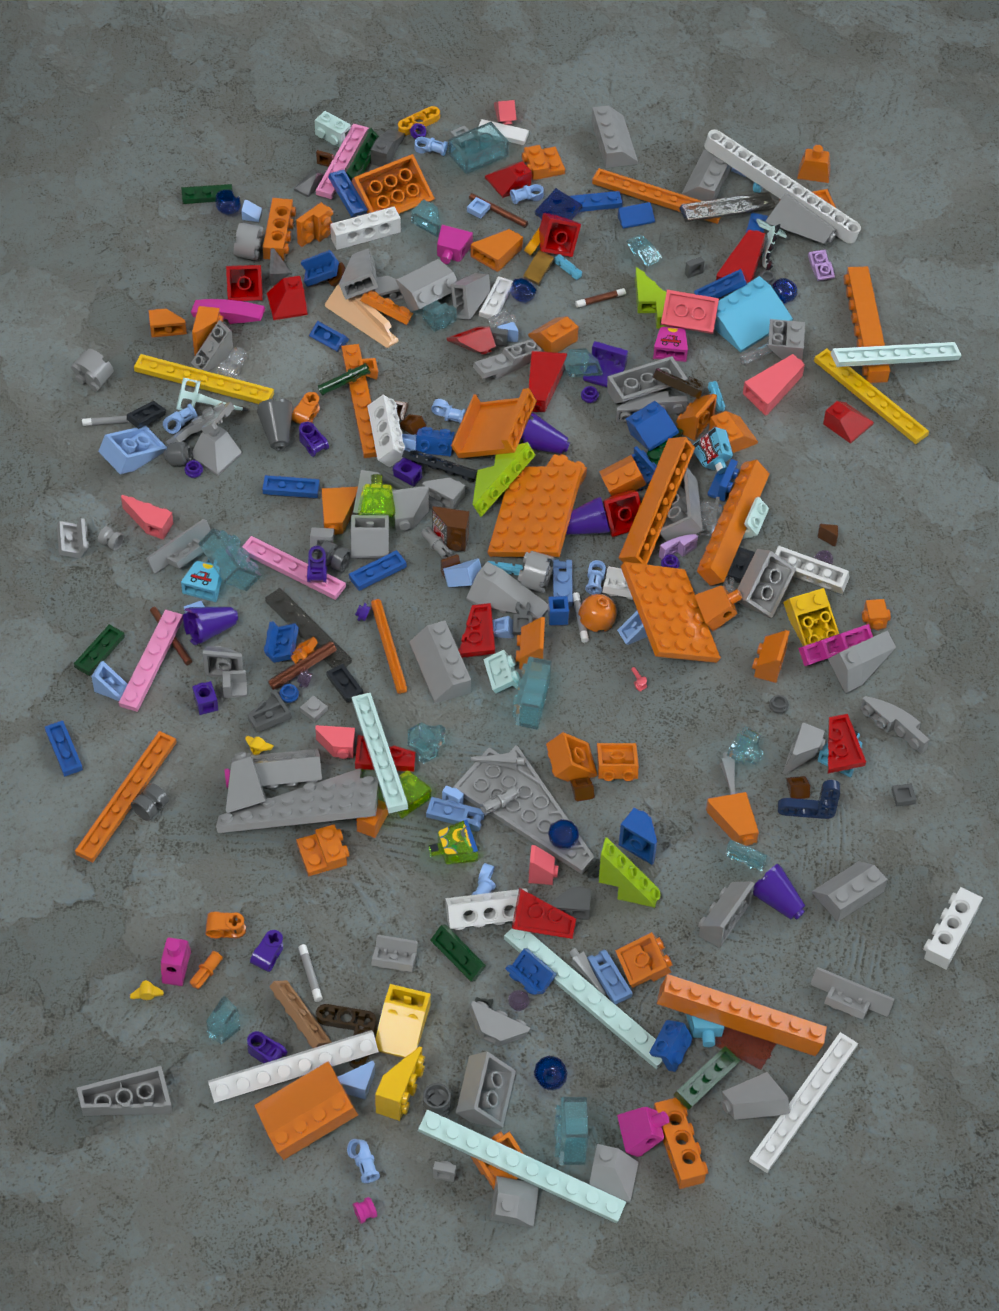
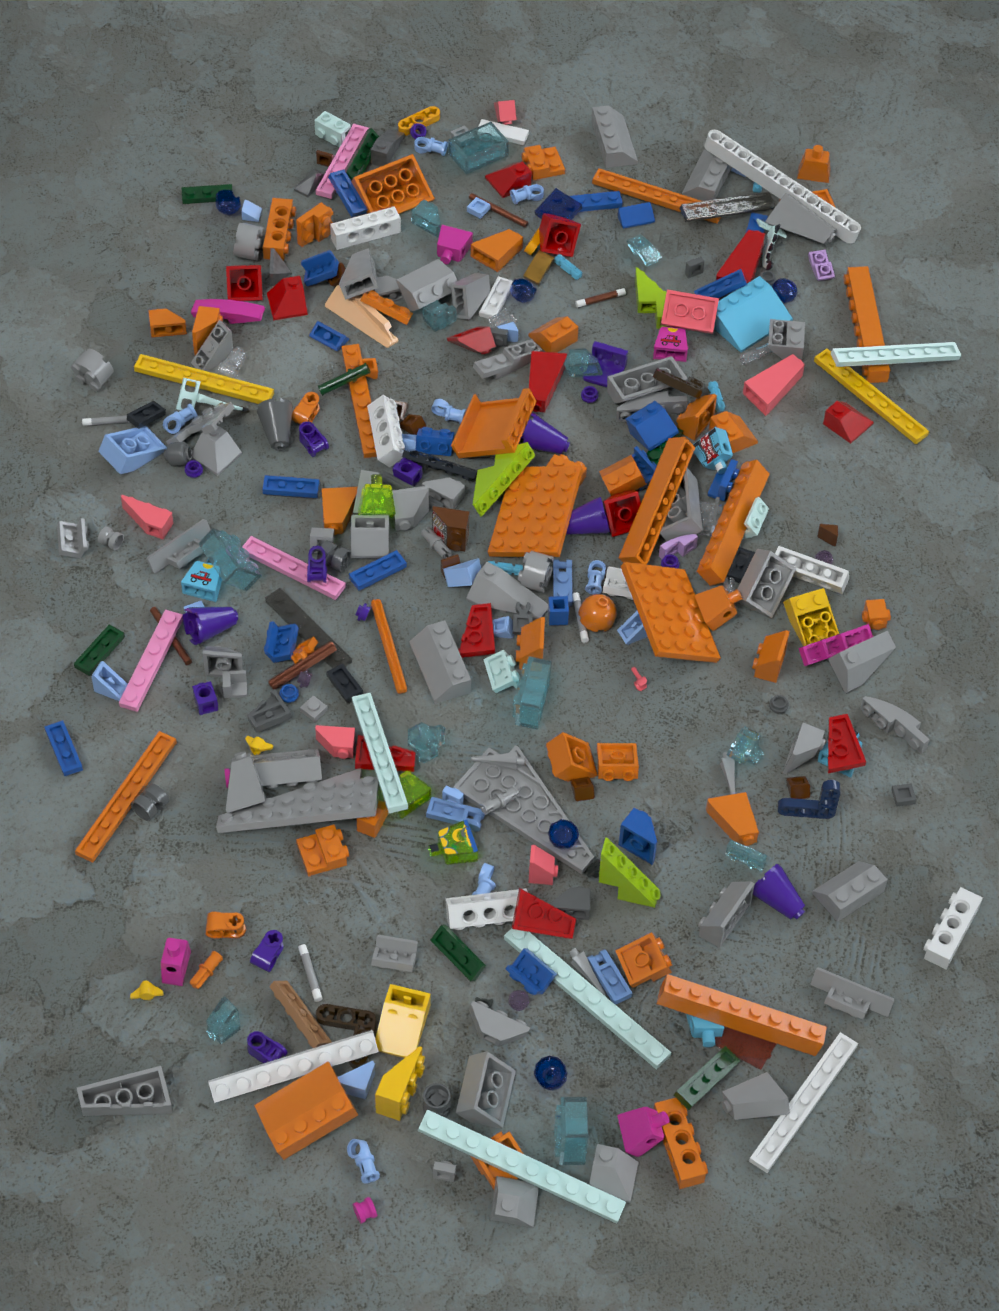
(672, 1044): blue bracket -> none

